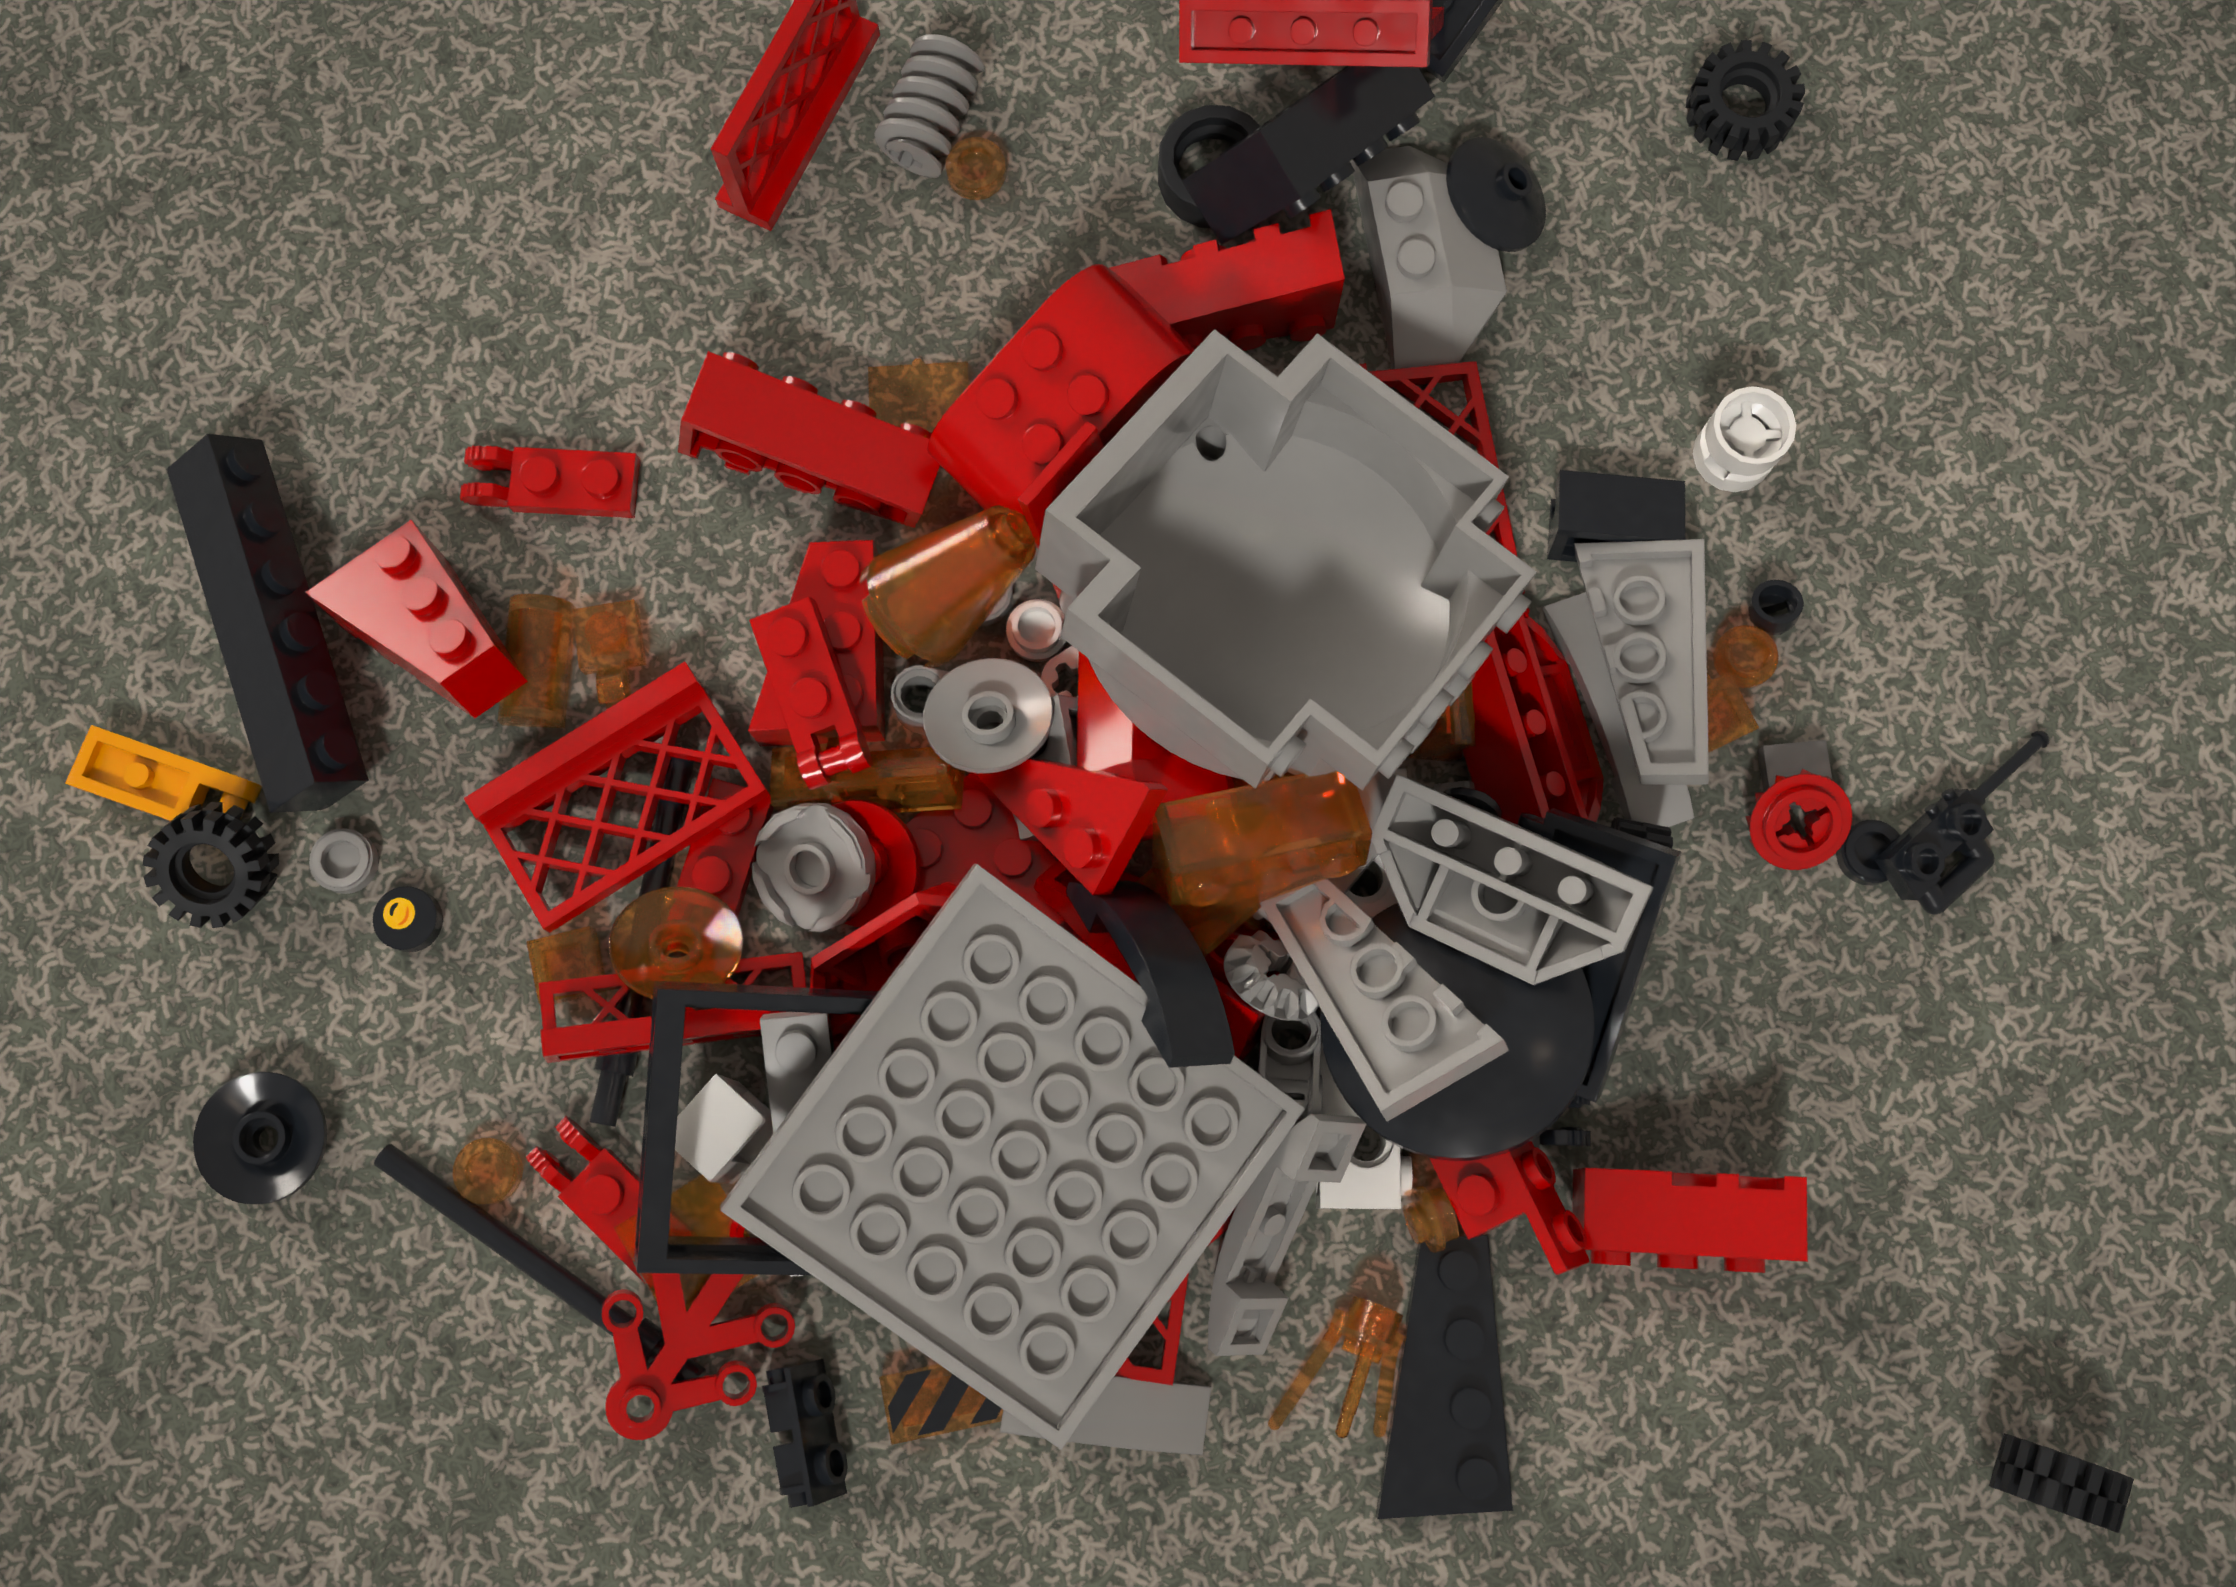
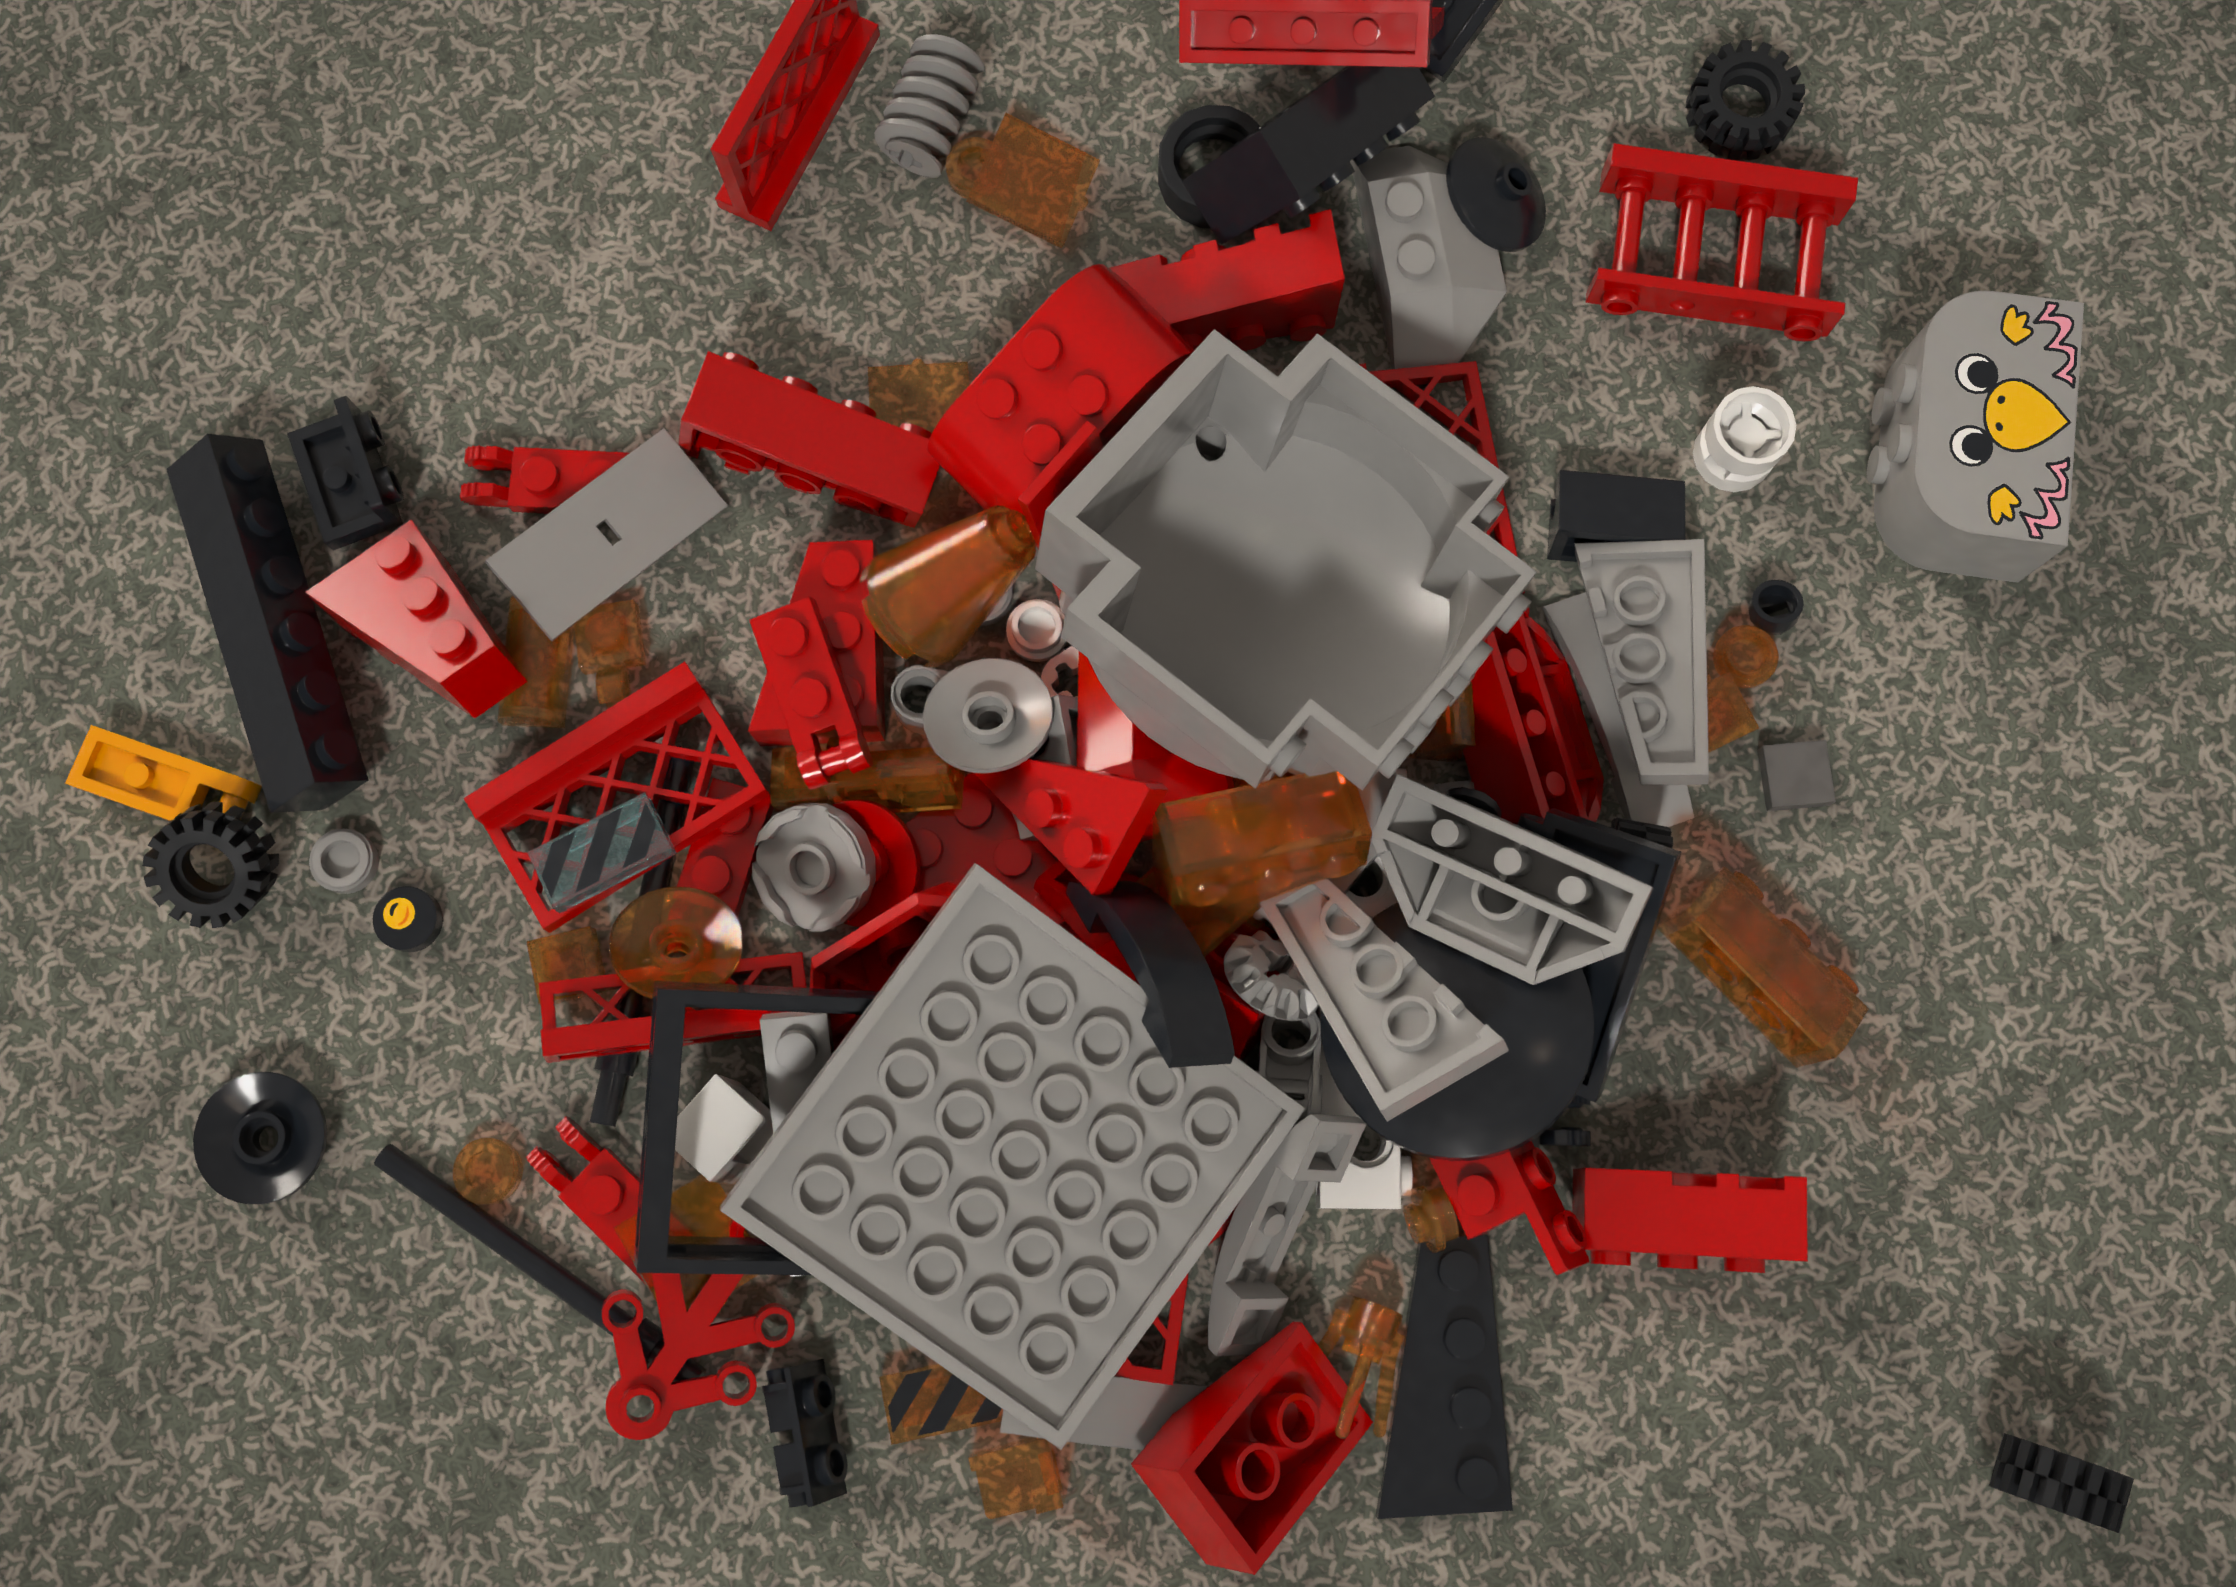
(346, 476): none -> black bracket
(569, 567): none -> light grey piece
(601, 853): none -> clear light blue tile
(1018, 1477): none -> clear orange panel
(1033, 180): none -> clear orange piece
(1252, 1451): none -> red slope
(1755, 195): none -> red fence
(1766, 968): none -> clear orange slope
(1825, 826): red gear -> none
(1860, 849): black tile -> none
(1950, 825): black piece -> none
(1980, 437): none -> light grey brick

